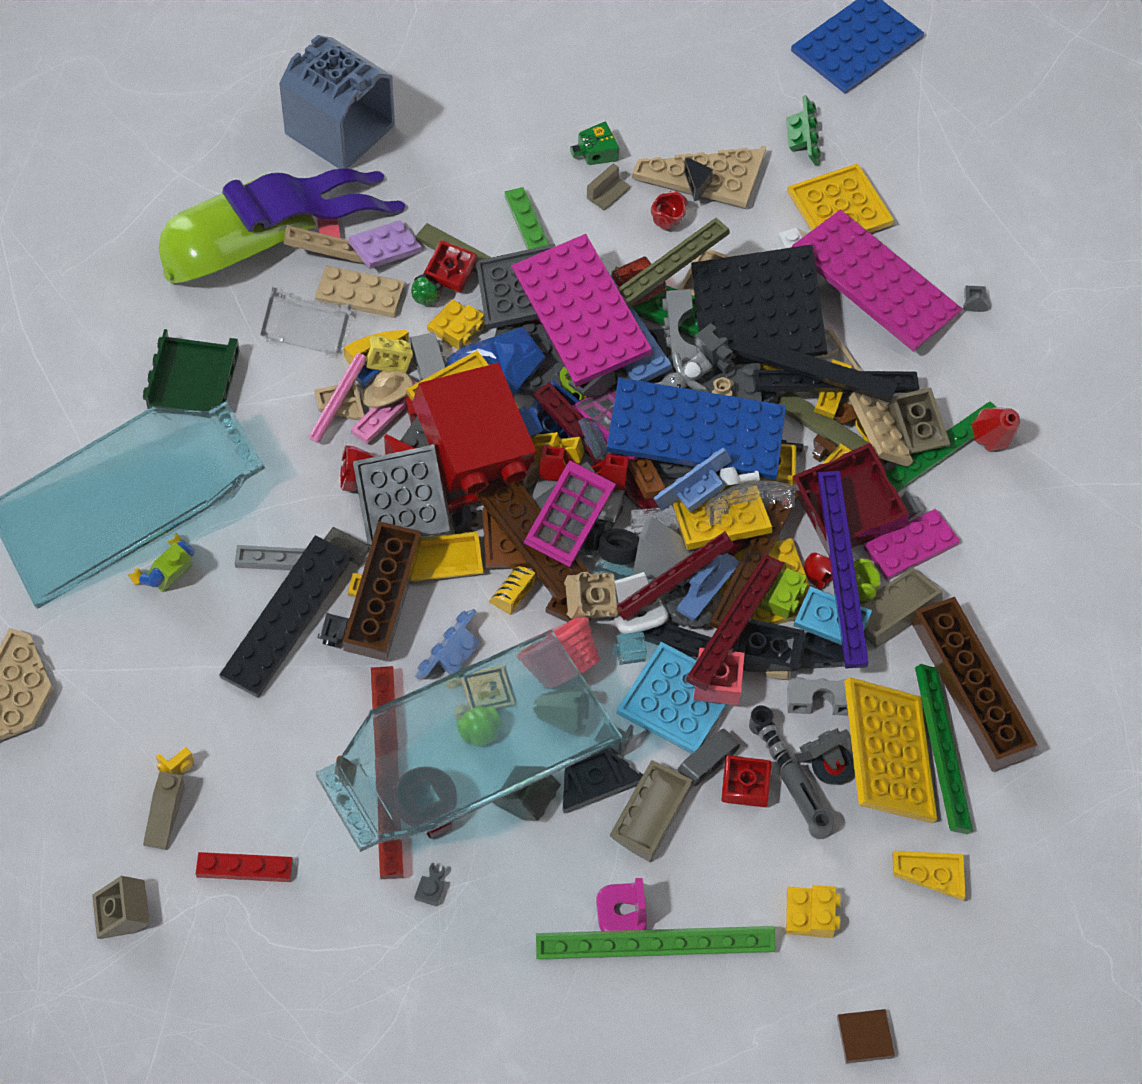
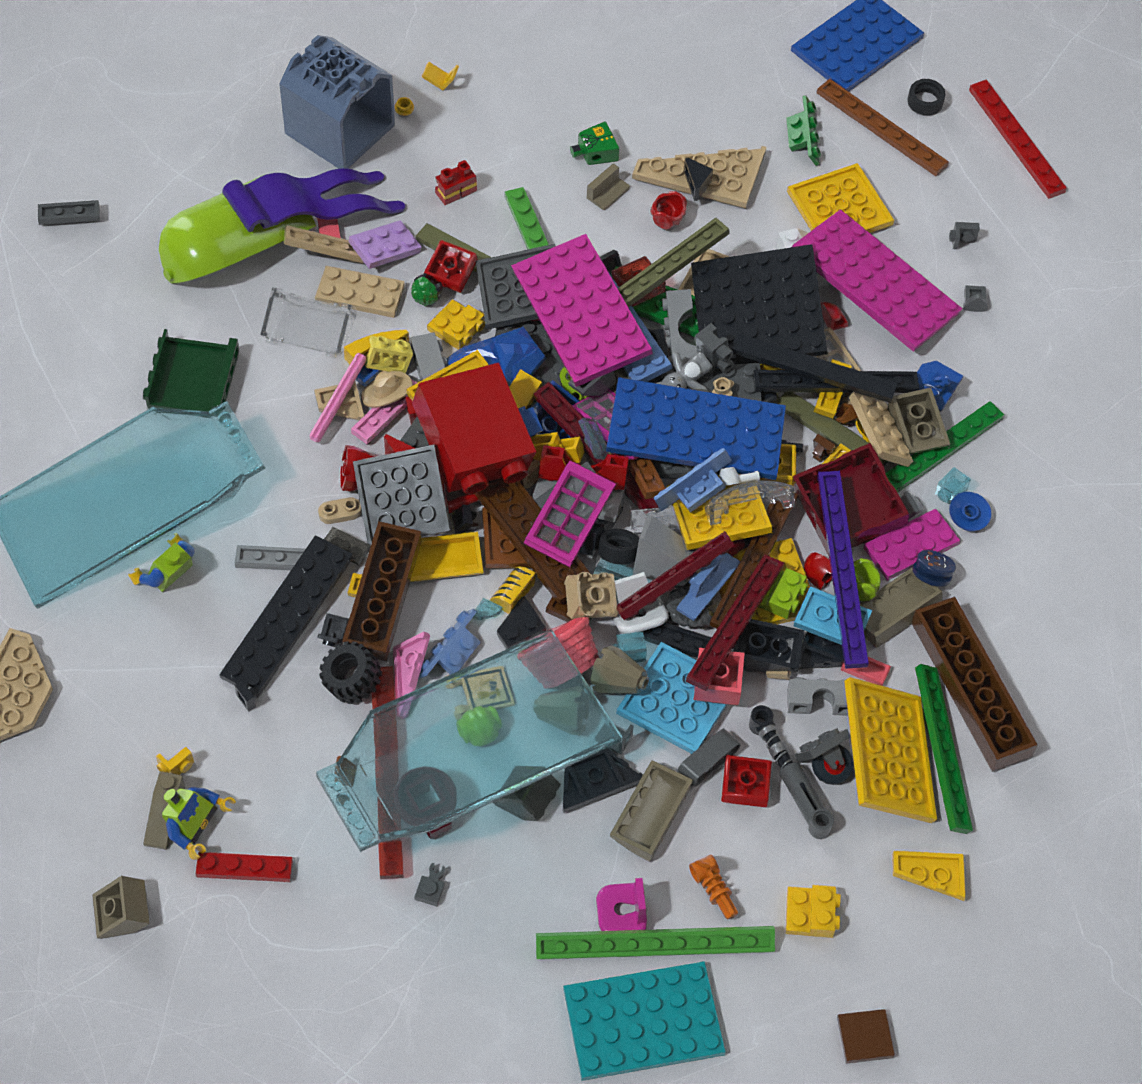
(68, 212): none -> dark grey plate
(189, 814): none -> torso
(246, 695): none -> black plate
(340, 511): none -> tan plate
(342, 660): none -> black tyre
(404, 106): none -> yellow plate
(408, 663): none -> bright pink wing
(437, 76): none -> yellow bracket
(455, 183): none -> red hips
(487, 609): none -> clear light blue tile
(520, 625): none -> black wing
(523, 388): none -> yellow brick
(611, 260): none -> black tile
(618, 673): none -> dark tan cone
(643, 1021): none -> teal plate
(707, 871): none -> orange piece
(833, 316): none -> red brick
(874, 673): none -> coral tile
(882, 127): none -> dark orange tile
(929, 86): none -> black tyre
(934, 568): none -> dark blue head
(940, 379): none -> blue piece
(951, 485): none -> clear light blue brick
(963, 232): none -> dark grey bracket
(974, 505): none -> blue dish
(996, 427): red cone -> none
(1017, 139): none -> red plate

